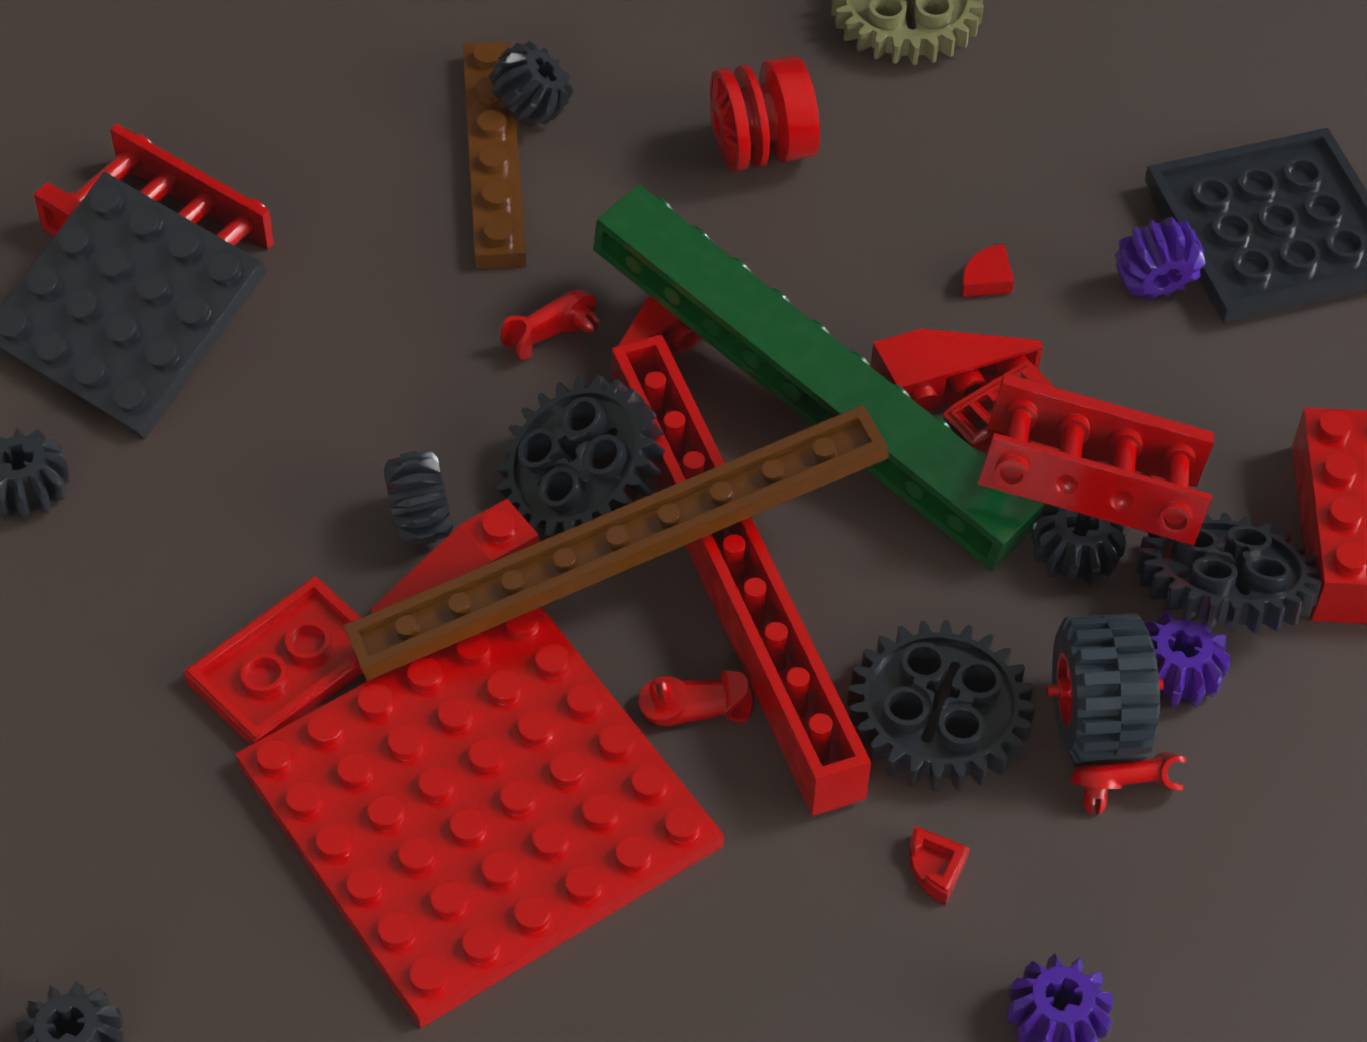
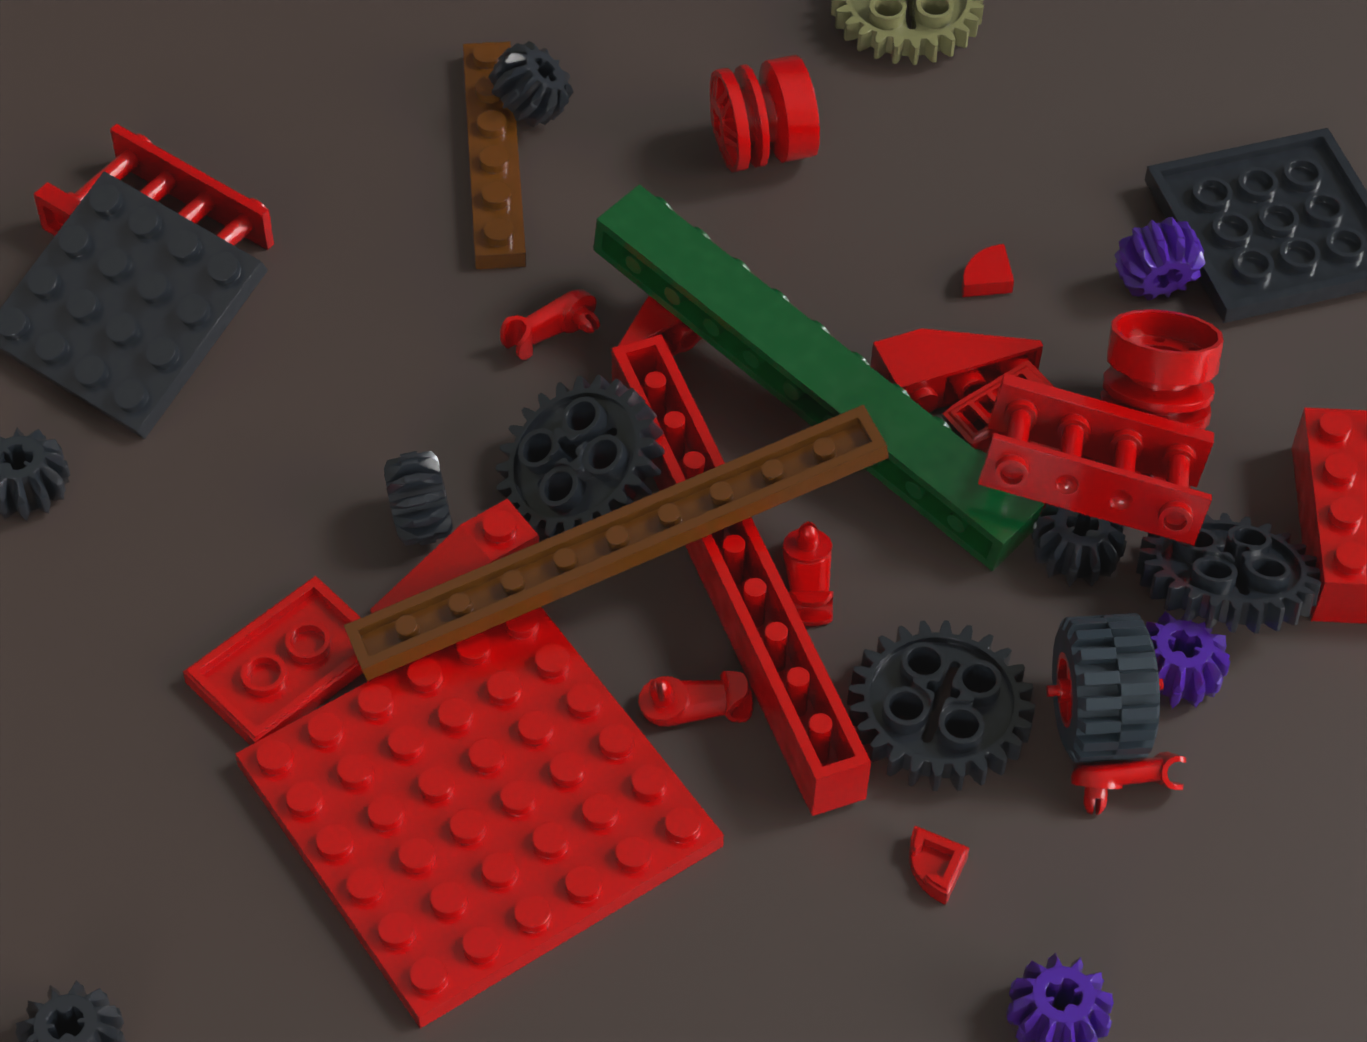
(808, 569): none -> red piece
(1163, 365): none -> red wheel

